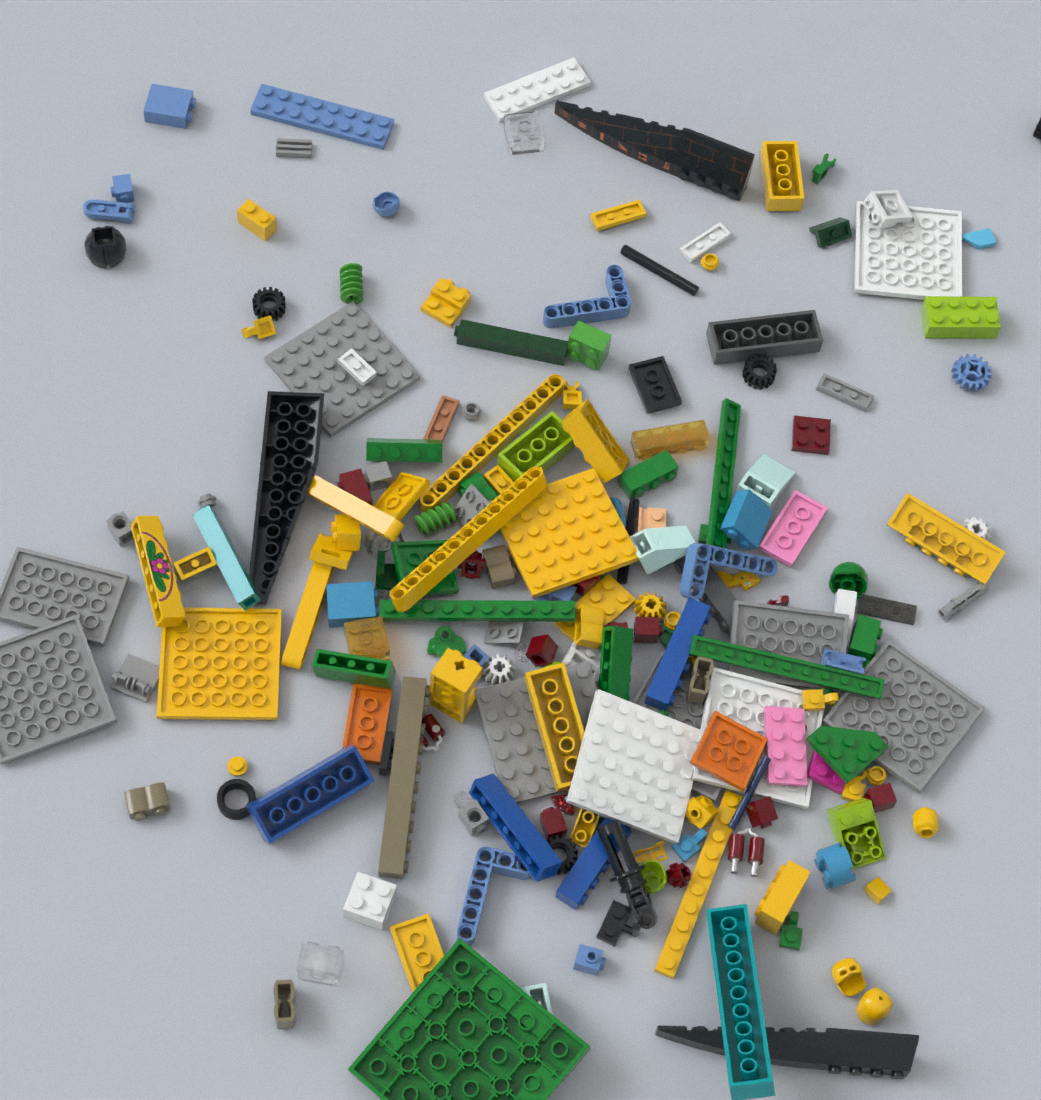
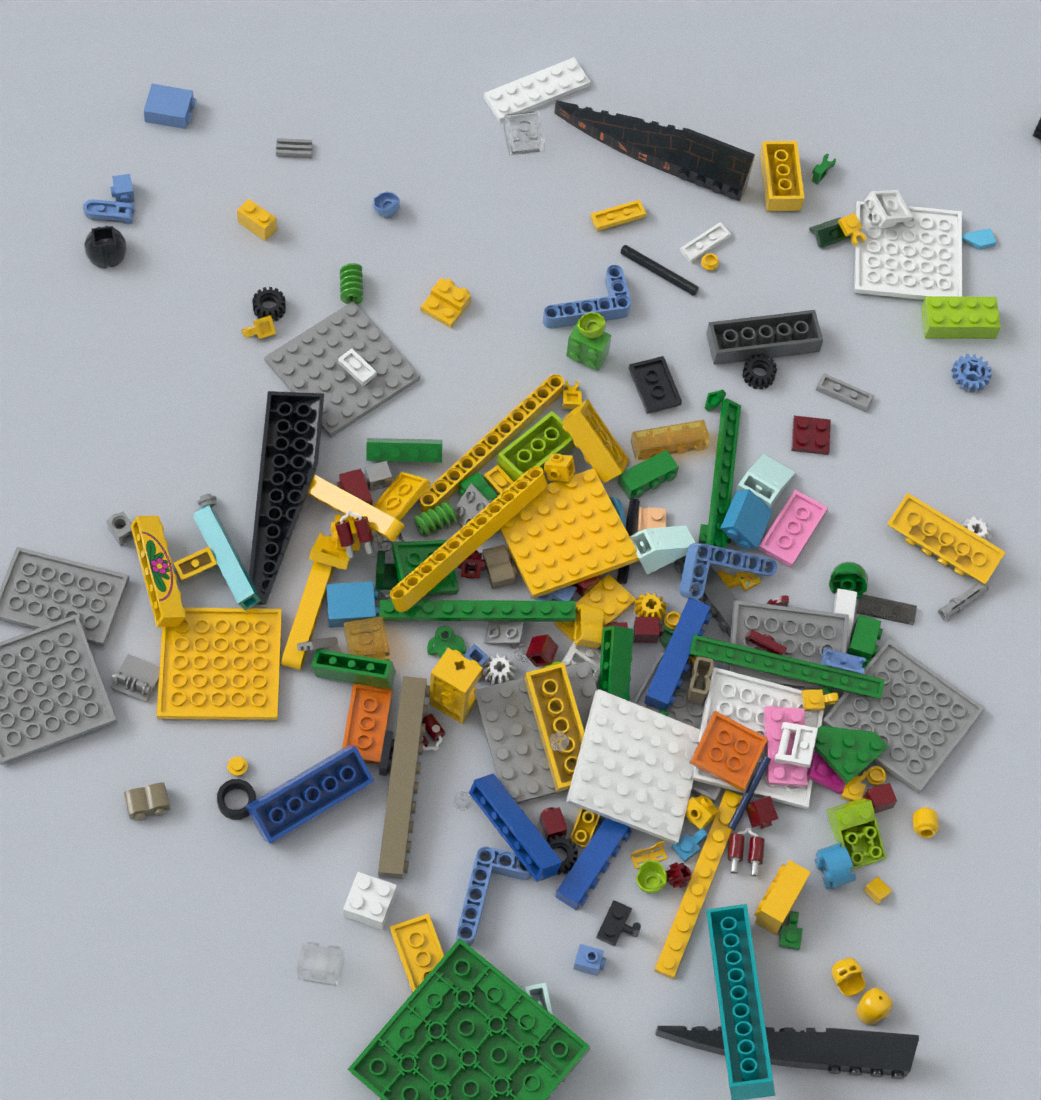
(284, 1004): dark tan brick -> none
(316, 644): none -> light grey tile
(322, 116): medium blue plate -> none
(363, 531): none -> dark red piece
(442, 418): nougat tile -> none
(470, 810): light grey brick -> none
(471, 406): light grey plate -> none
(511, 342): dark green brick -> none
(559, 746): none -> clear plate
(560, 467): none -> yellow brick
(560, 801): dark red tile -> none
(591, 325): none -> lime hair
(631, 882): black piece -> none
(714, 399): none -> green tile
(765, 642): none -> dark red plate
(802, 748): none -> white plate
(851, 226): none -> yellow plate

